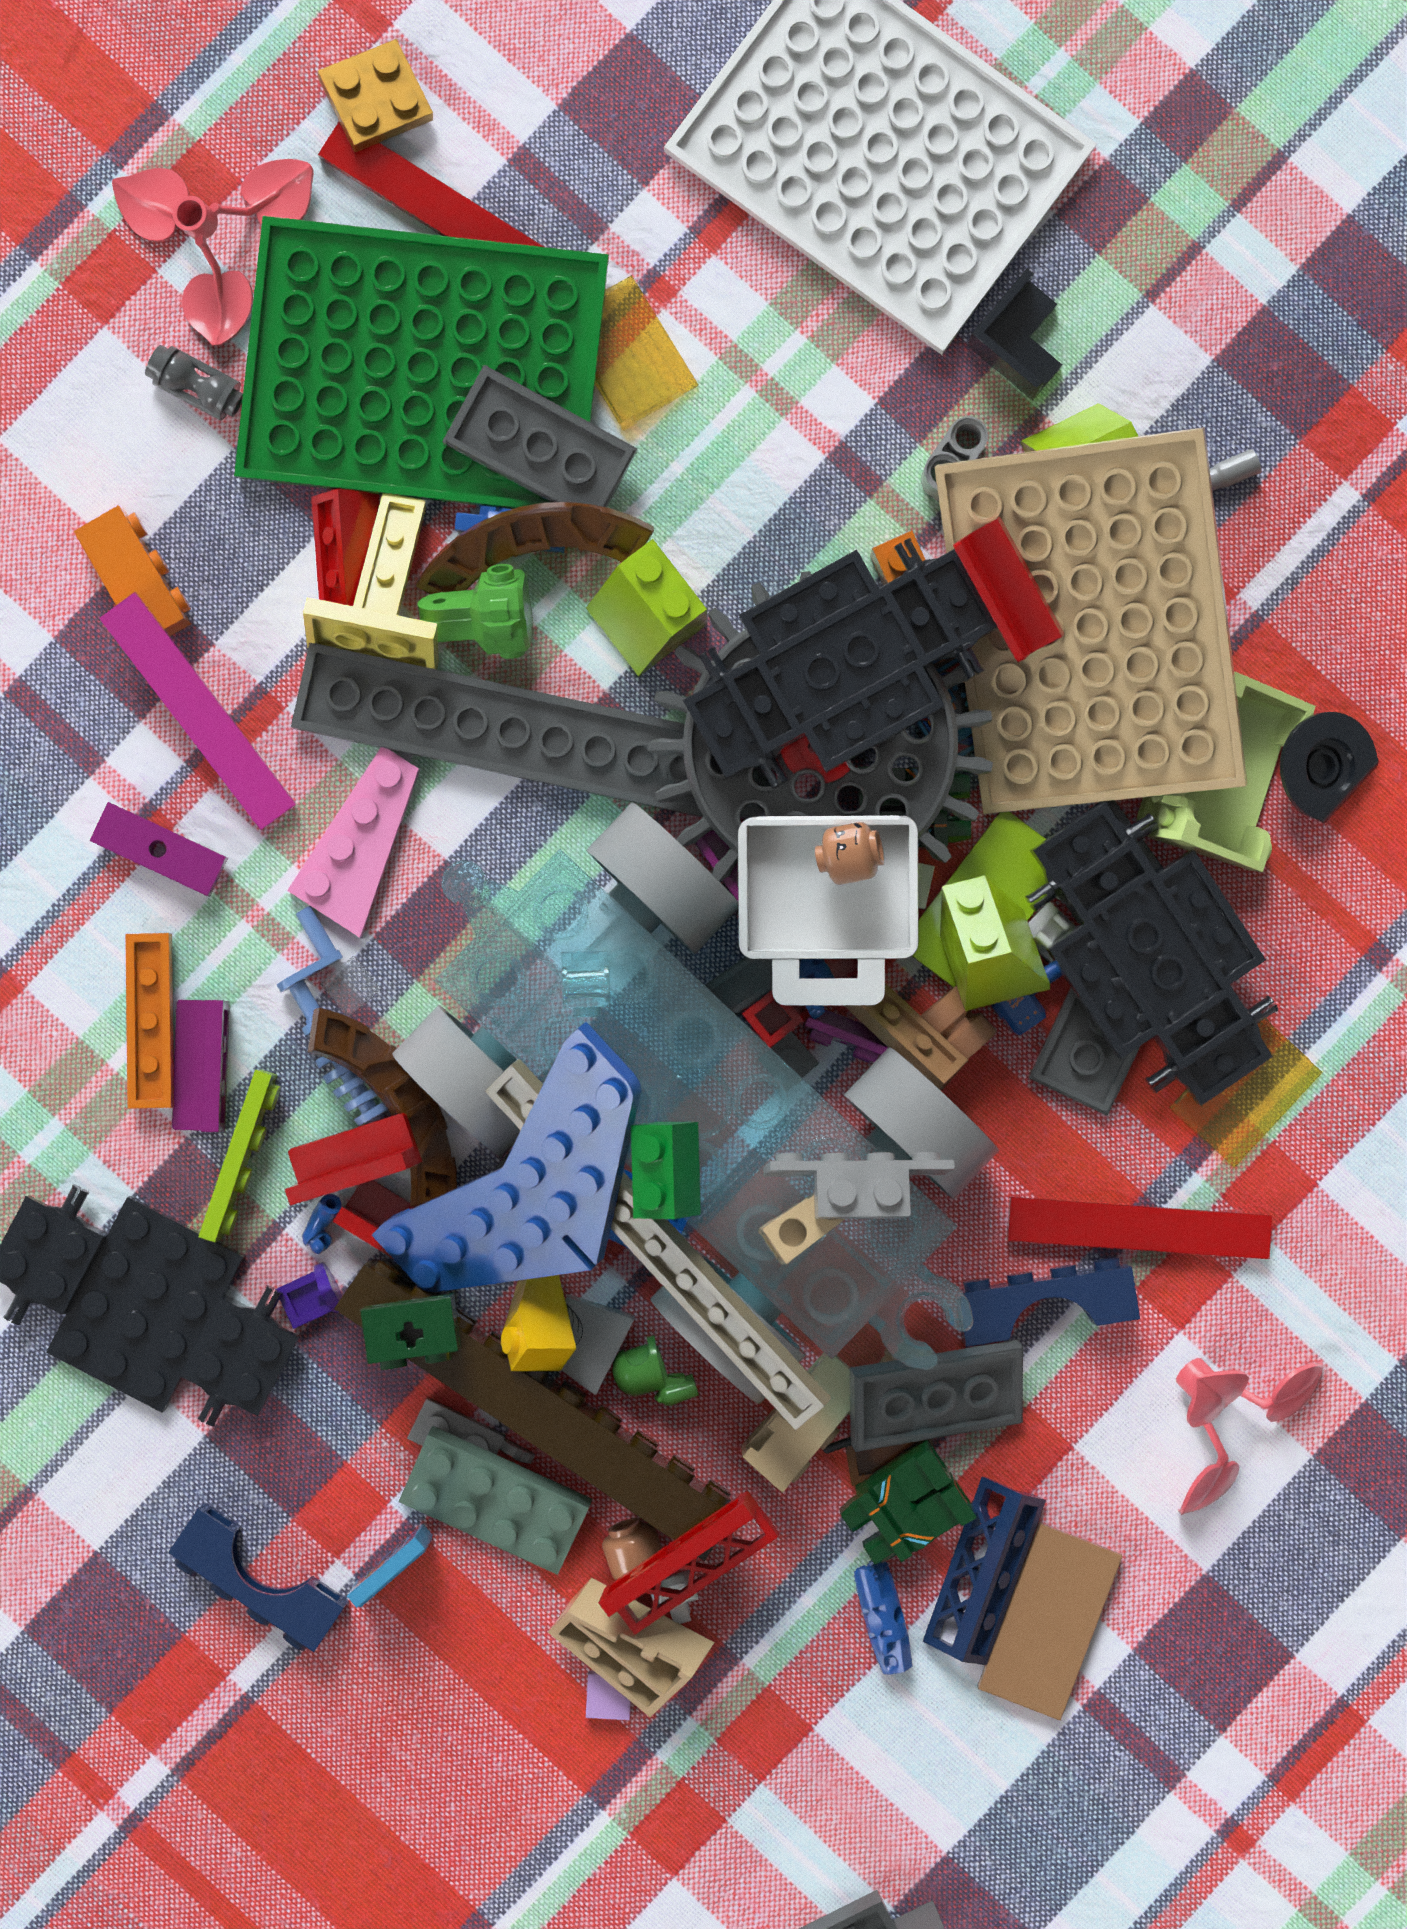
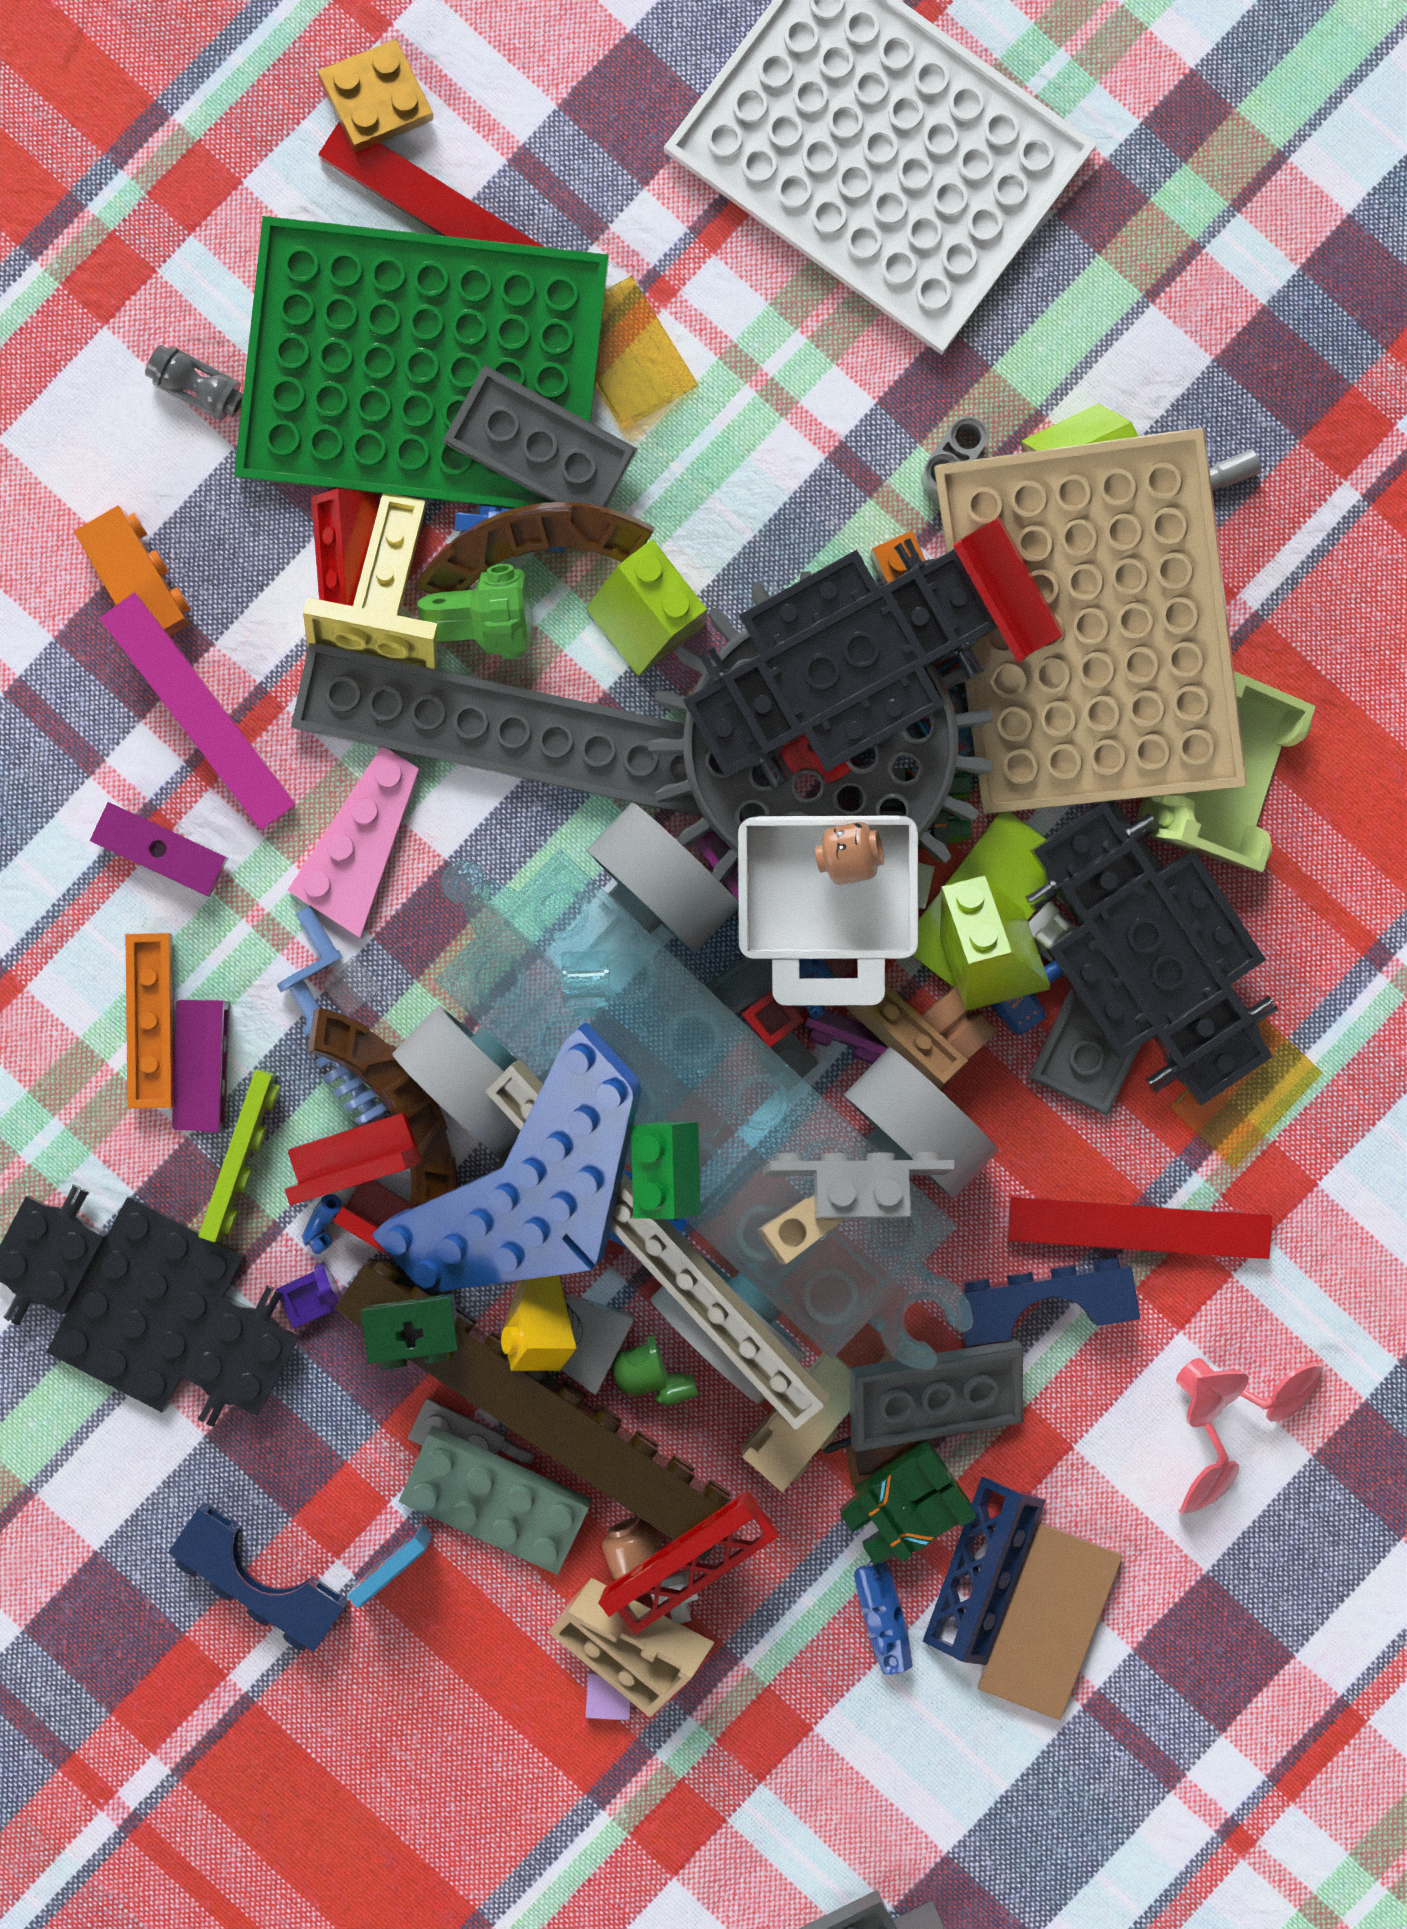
(160, 201): coral plant -> none
(1006, 341): black panel -> none
(1326, 763): black hat -> none

